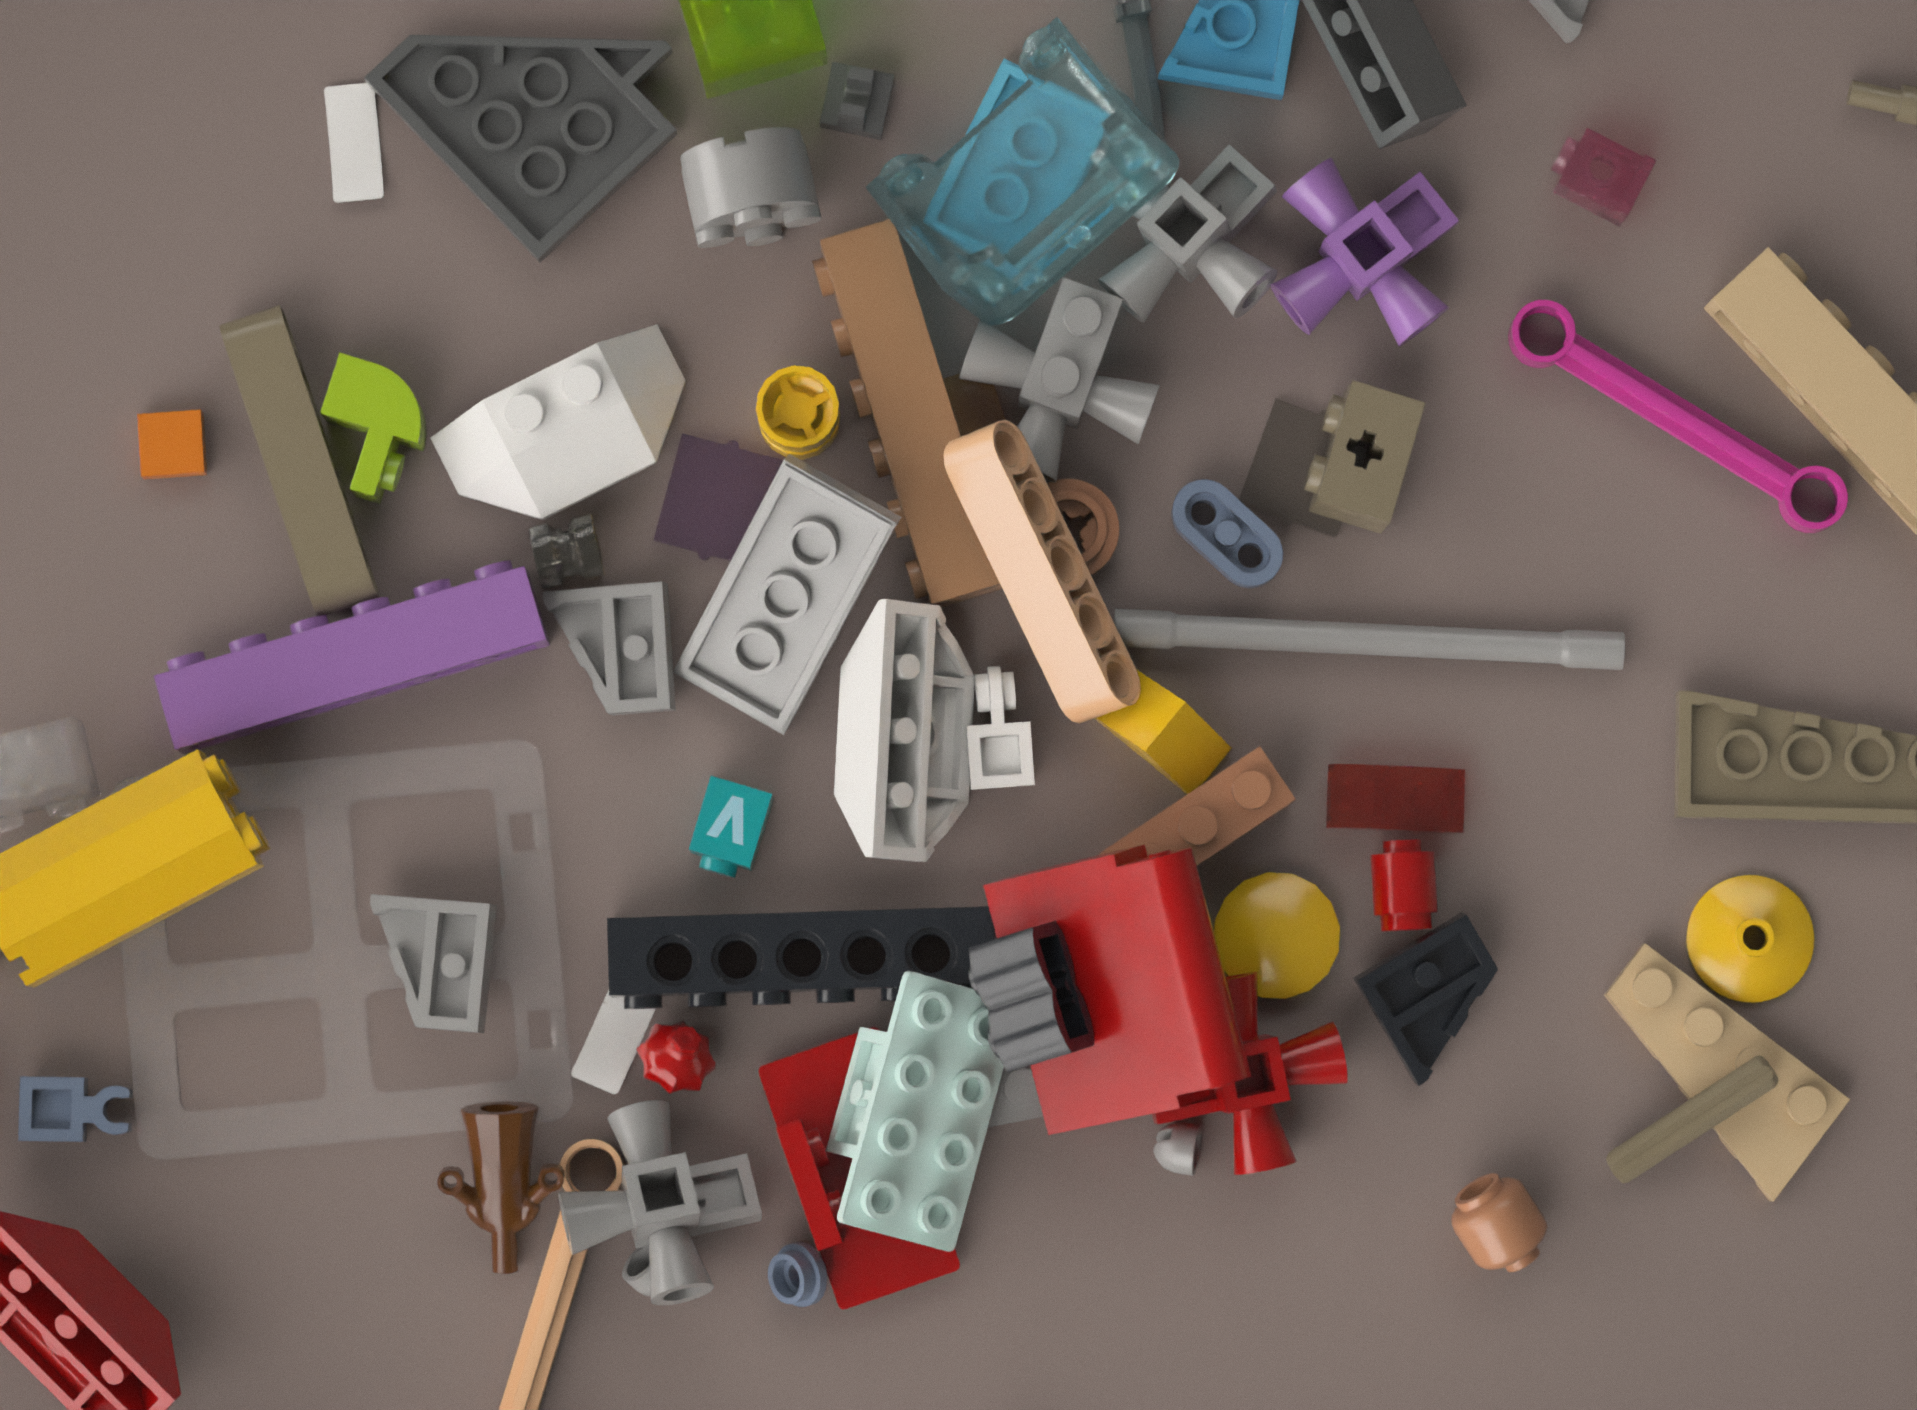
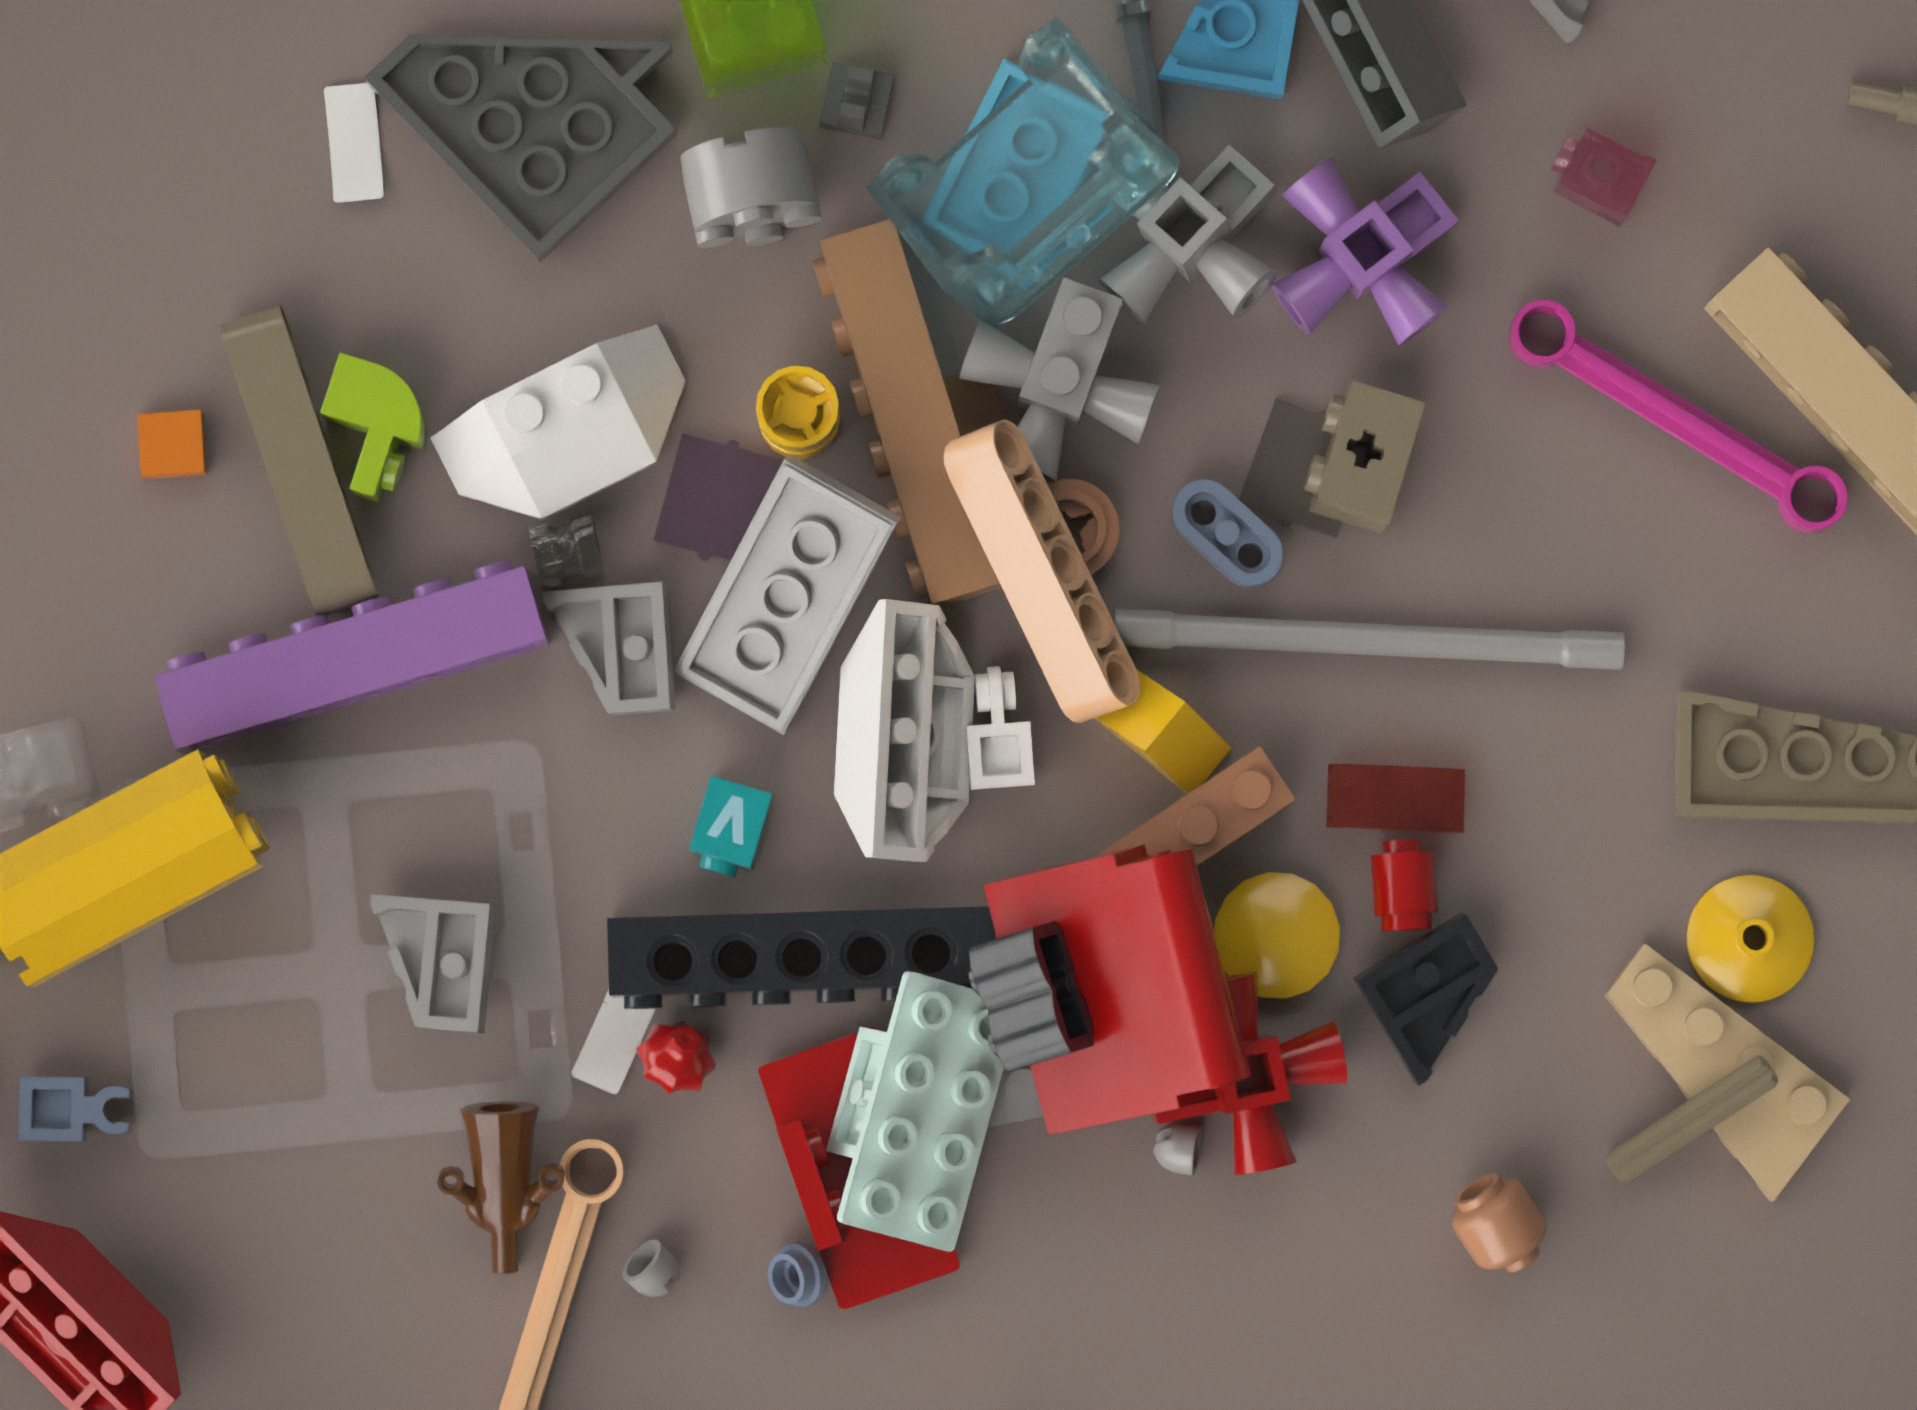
(662, 1203): light grey brick -> none

